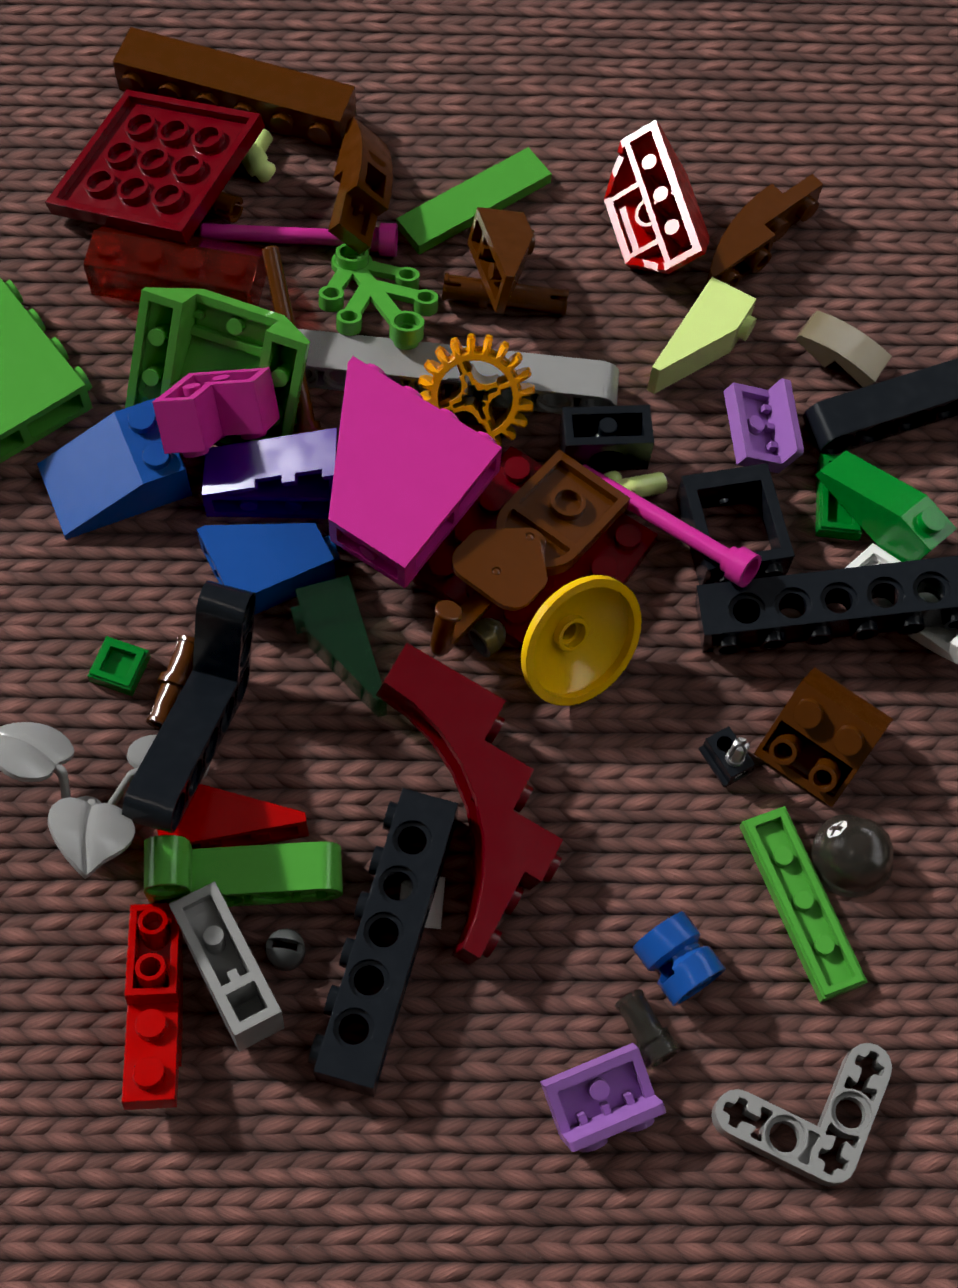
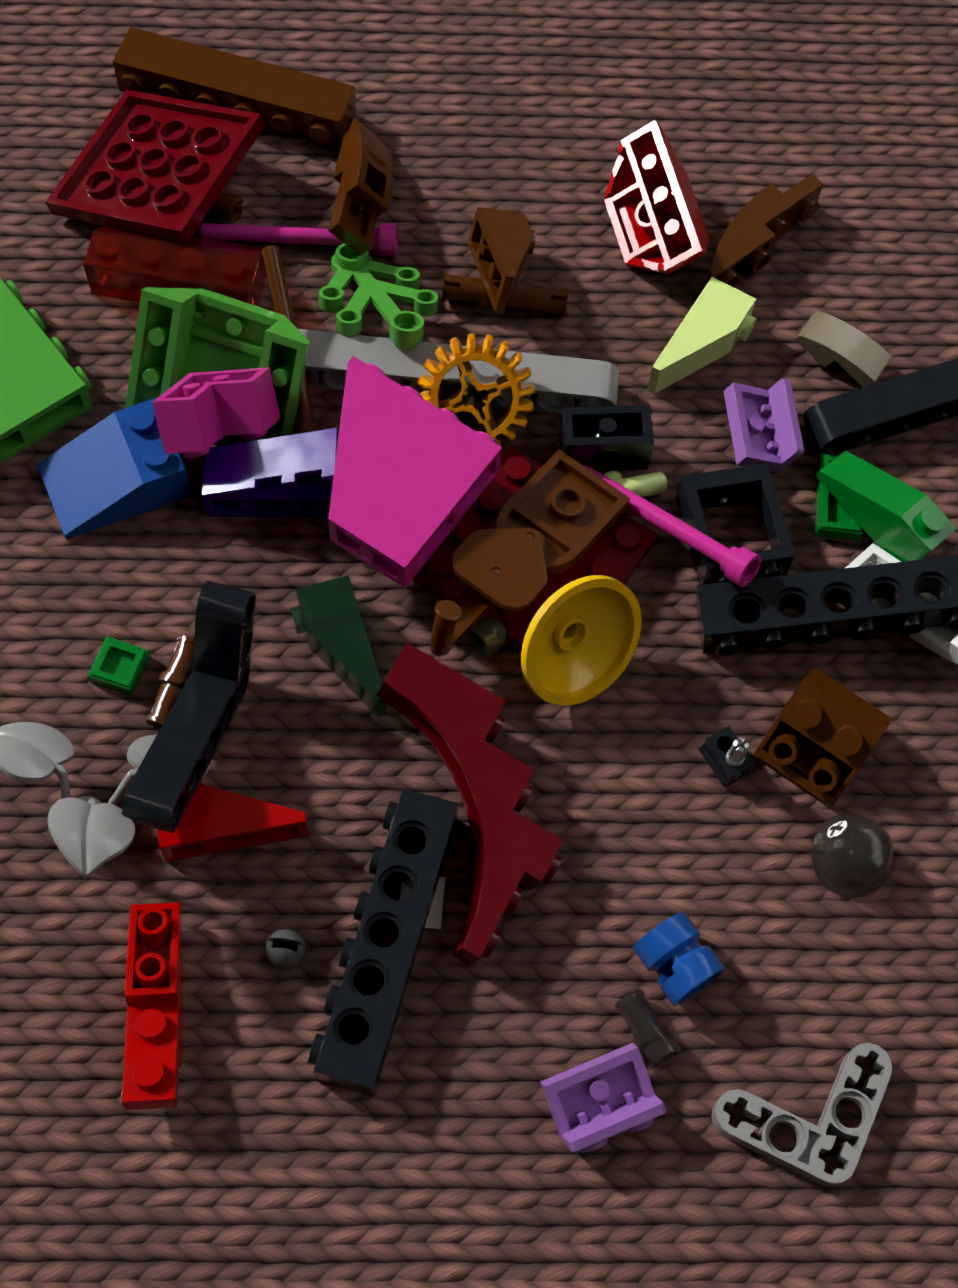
(227, 966): light grey slope -> none
(243, 872): bright green beam -> none
(256, 159): yellowish green arm -> none
(269, 558): blue slope -> none
(457, 207): bright green tile -> none
(803, 904): bright green tile -> none

